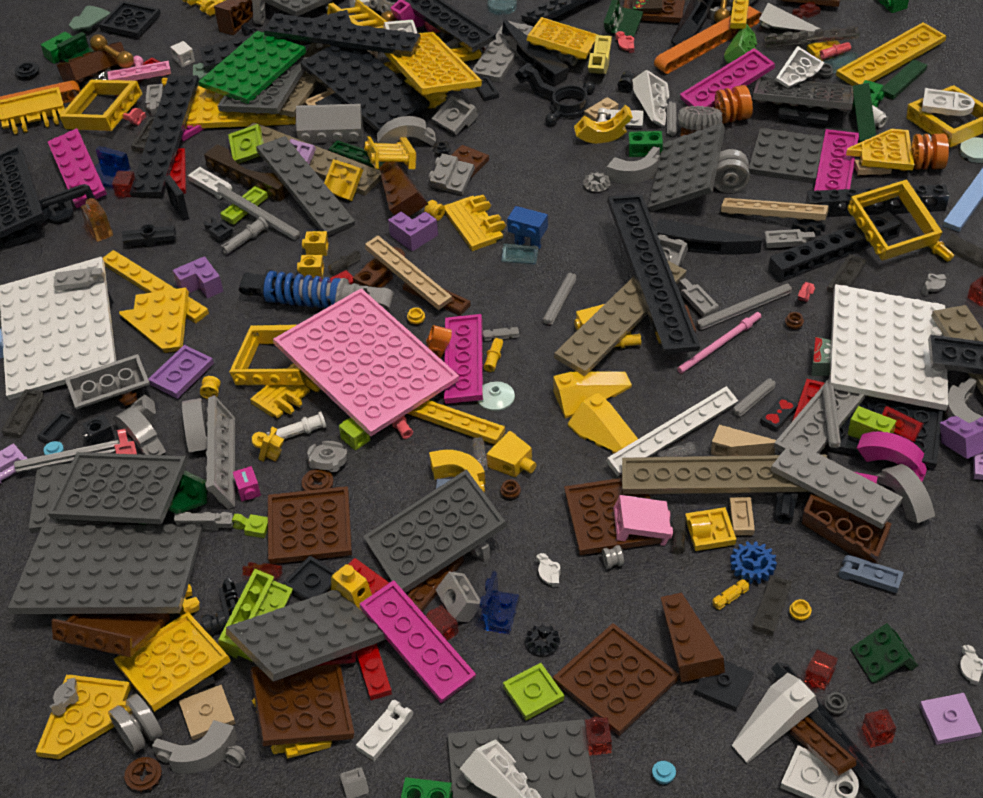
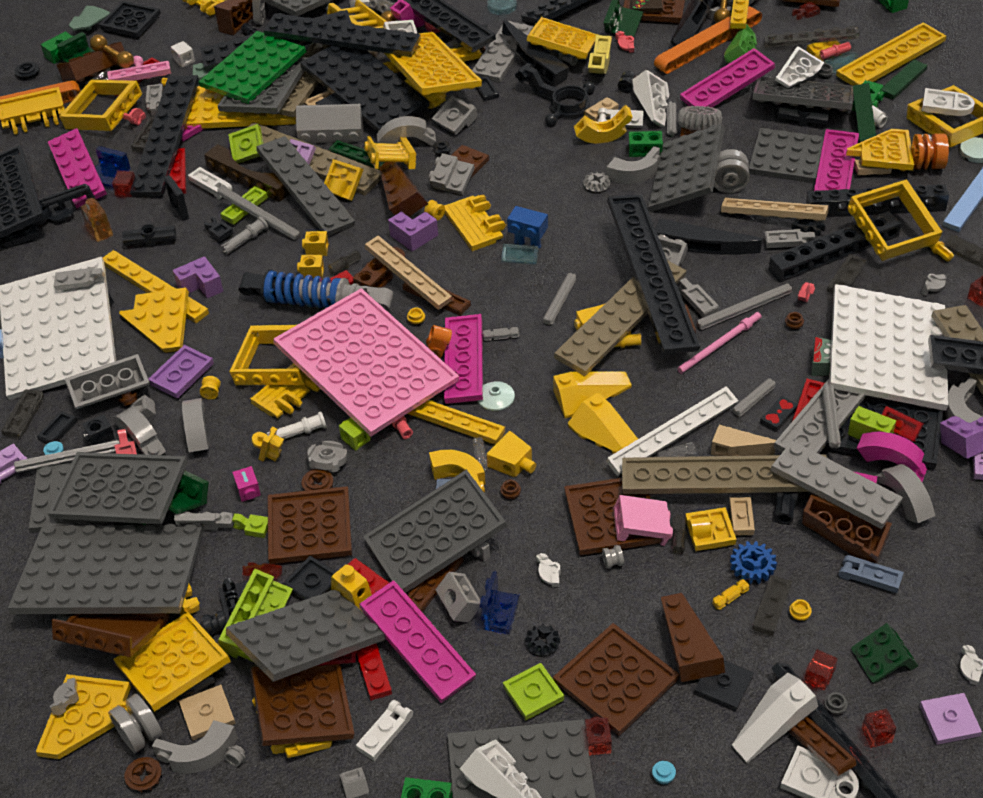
(220, 452): light grey plate -> none
(443, 622): clear red brick -> none
(493, 355): yellow axle -> none
(734, 103): orange wheel -> none
(782, 20): white wedge -> none

